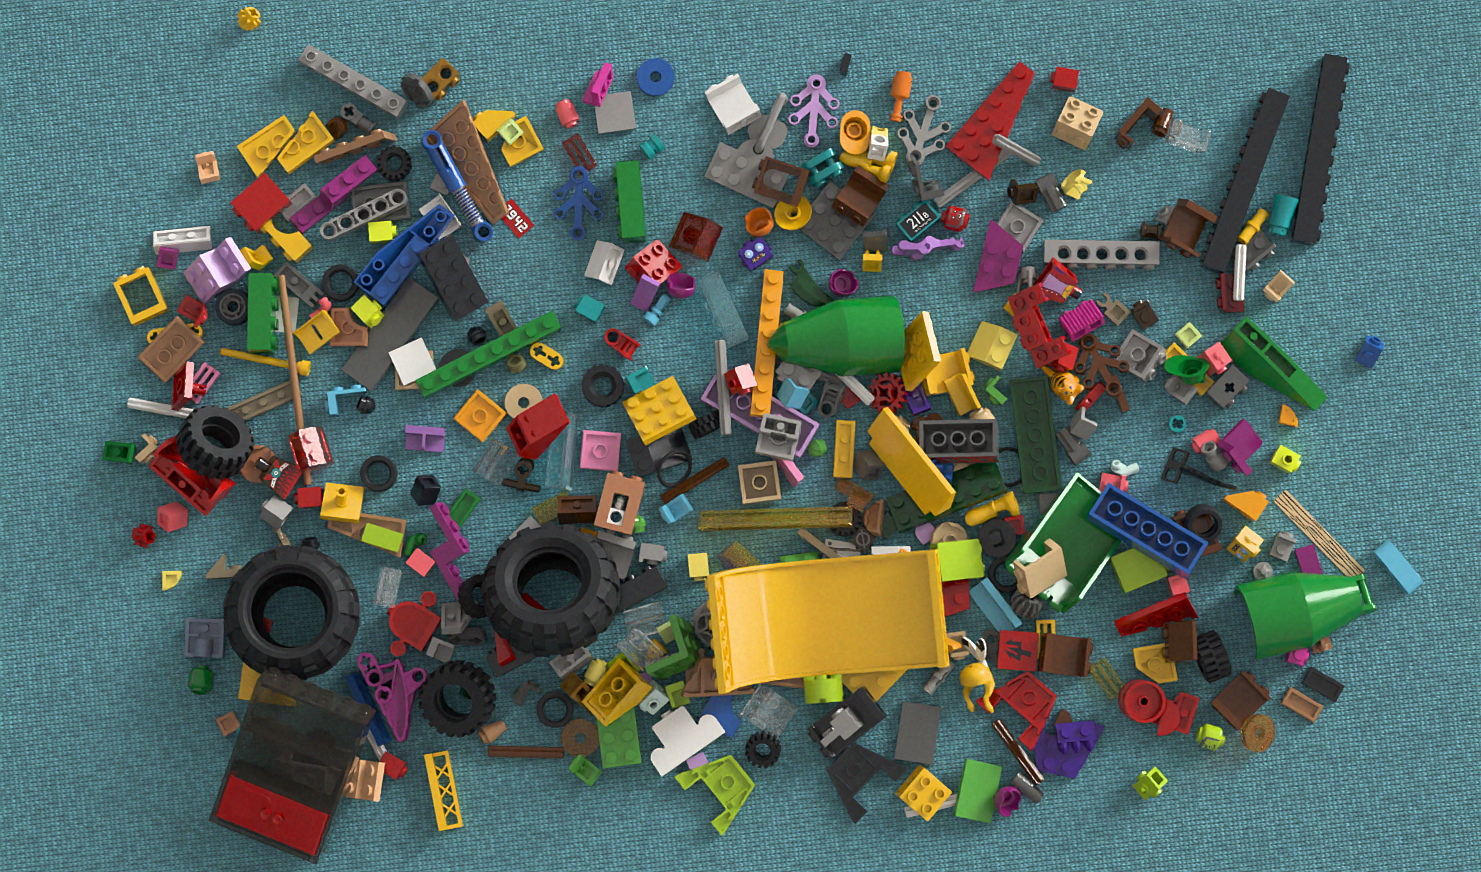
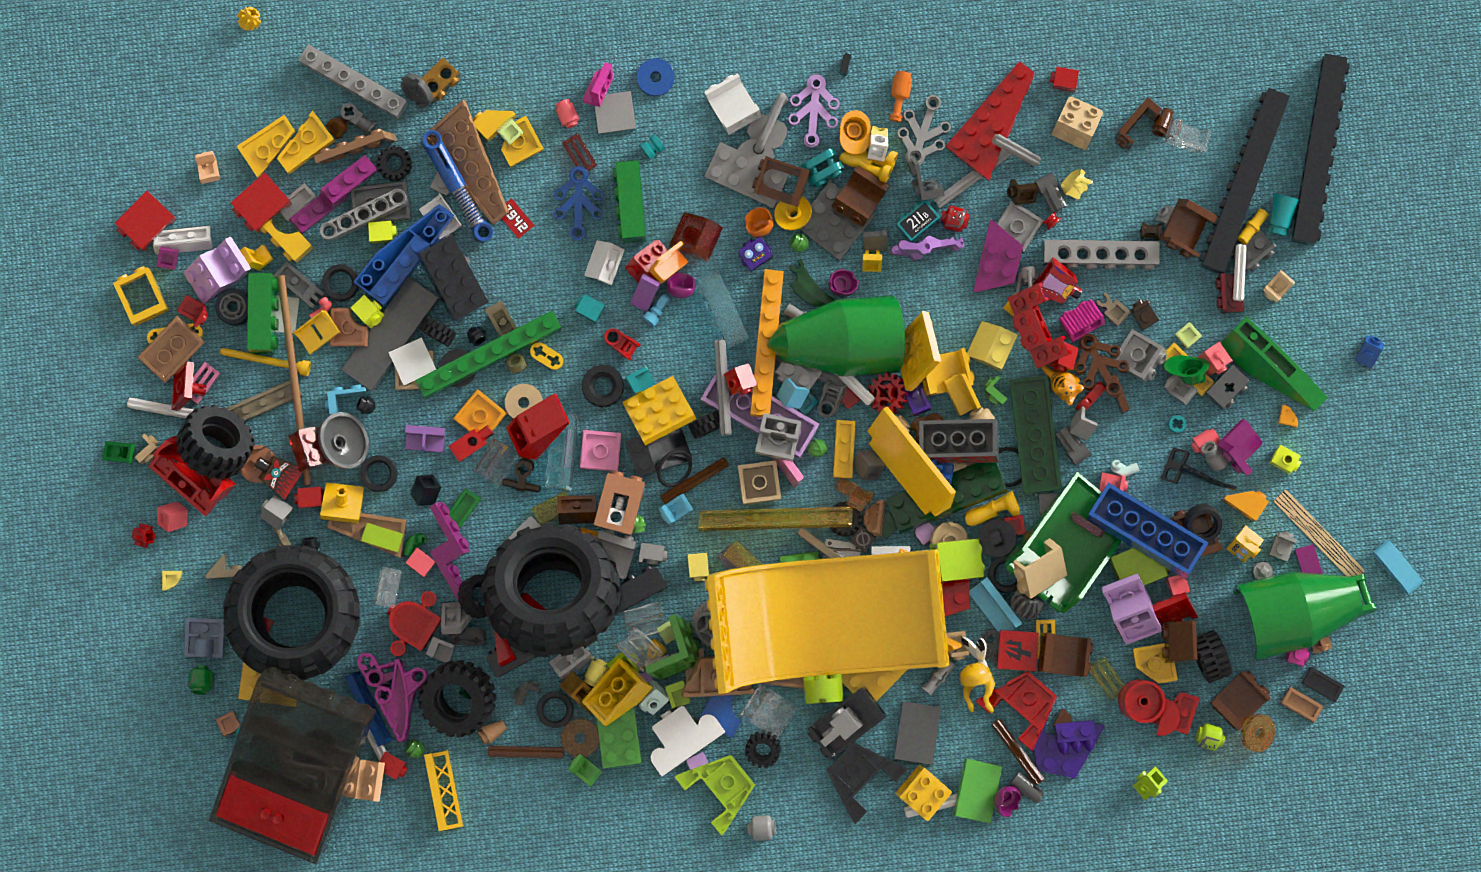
(144, 221): none -> red panel
(350, 437): none -> dark grey dish
(414, 749): none -> bright green plate
(438, 331): none -> black tyre
(464, 447): none -> red torso
(668, 264): none -> panel
(762, 828): none -> light grey head
(799, 243): none -> bright green plate
(1051, 221): none -> red bush
(1086, 525): none -> clear pink tile
(1131, 609): none -> lavender bracket

